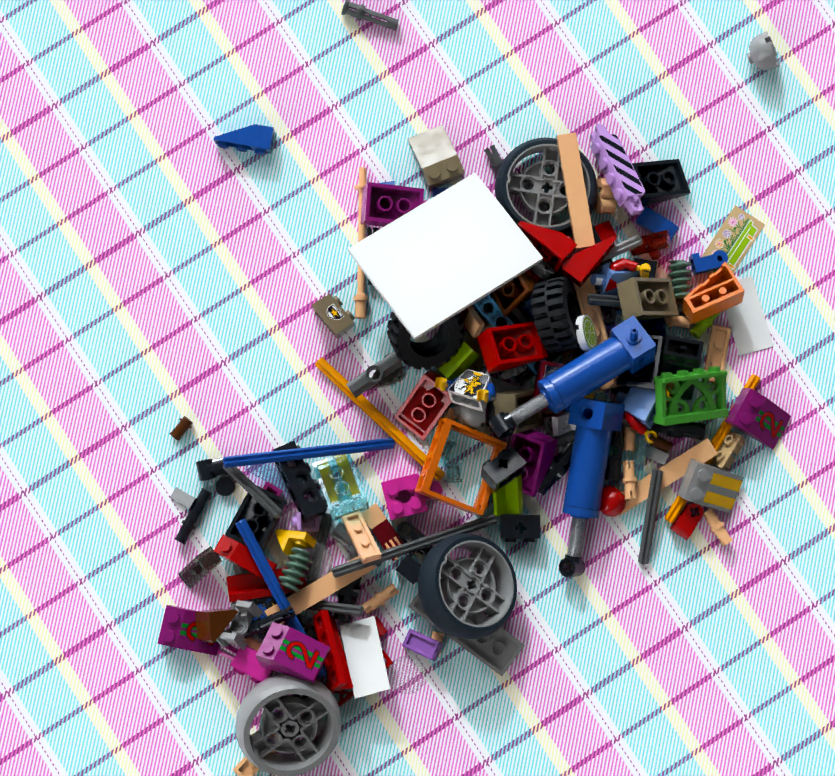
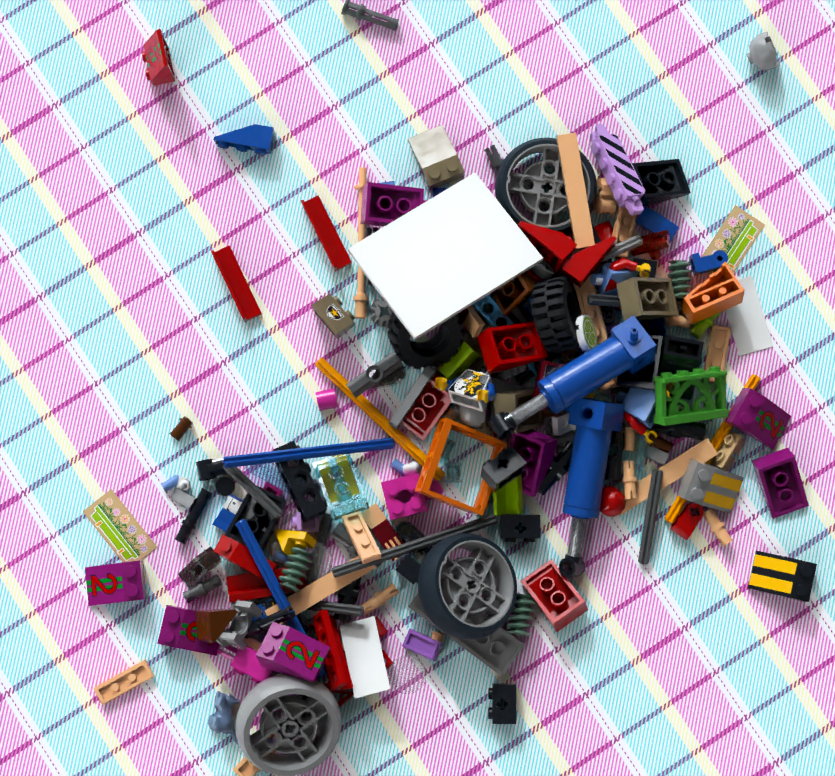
(115, 583): none -> magenta slope
(119, 528): none -> sticker
(124, 682): none -> light nougat tile
(158, 59): none -> red slope
(176, 481): none -> arm
(202, 588): none -> dark grey pin
(222, 719): none -> sand blue animal
(228, 512): none -> blue leg
(236, 283): none -> red panel
(277, 553): none -> arm
(326, 233): none -> red panel
(326, 399): none -> dark pink brick
(375, 312): none -> light grey gear
(407, 469): none -> arm
(412, 397): none -> beam
(505, 715): none -> black brick
(521, 615): none -> sand green piece
(554, 595): none -> red slope
(623, 227): none -> light nougat tile
(780, 482): none -> magenta slope
(782, 576): none -> slope

